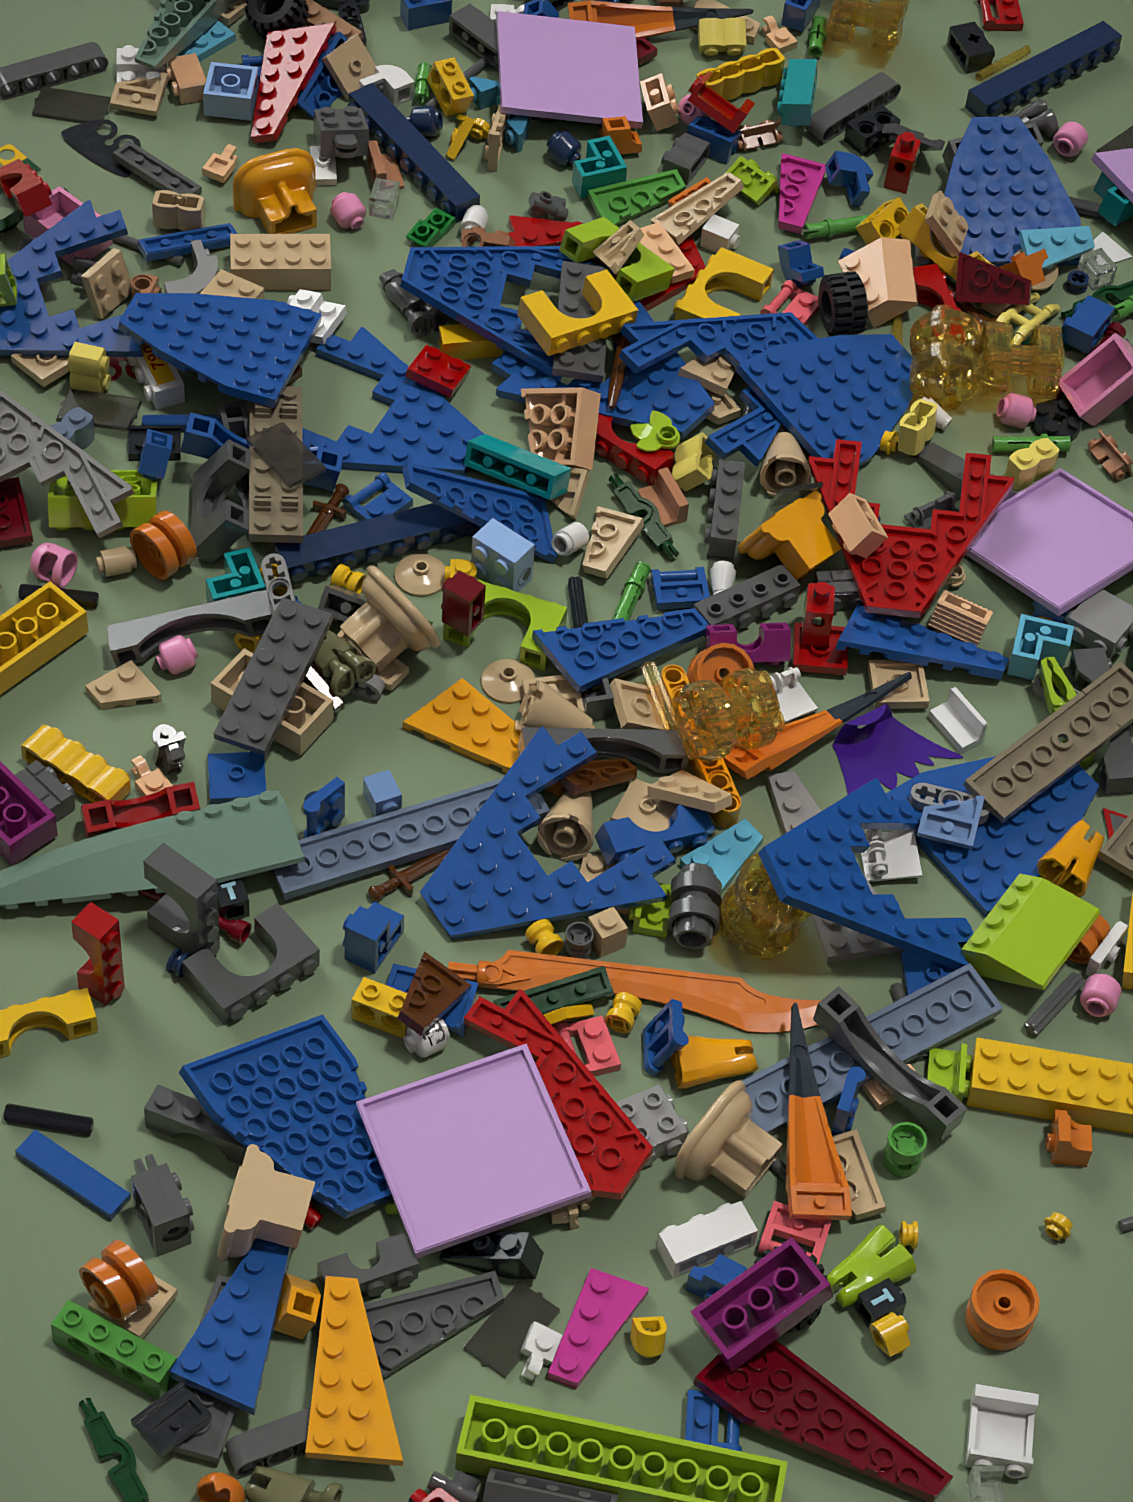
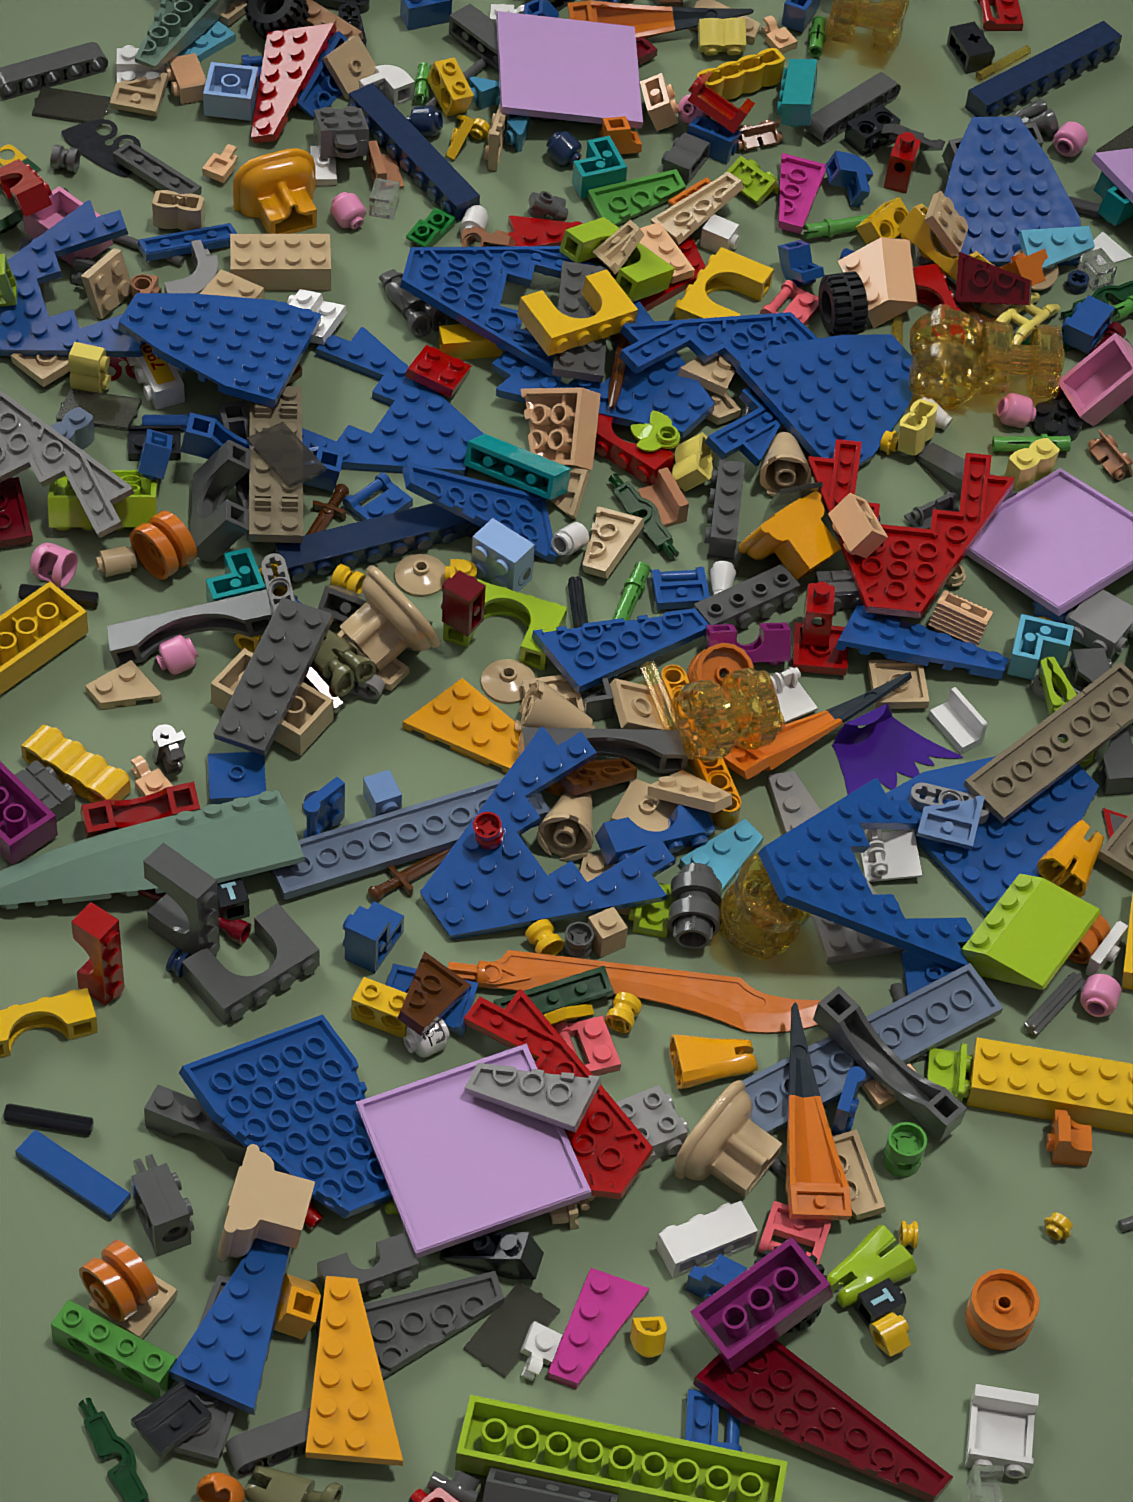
(65, 158): none -> flat silver wheel
(486, 824): none -> red wheel
(541, 1095): none -> light grey wing
(665, 1035): blue plate -> none

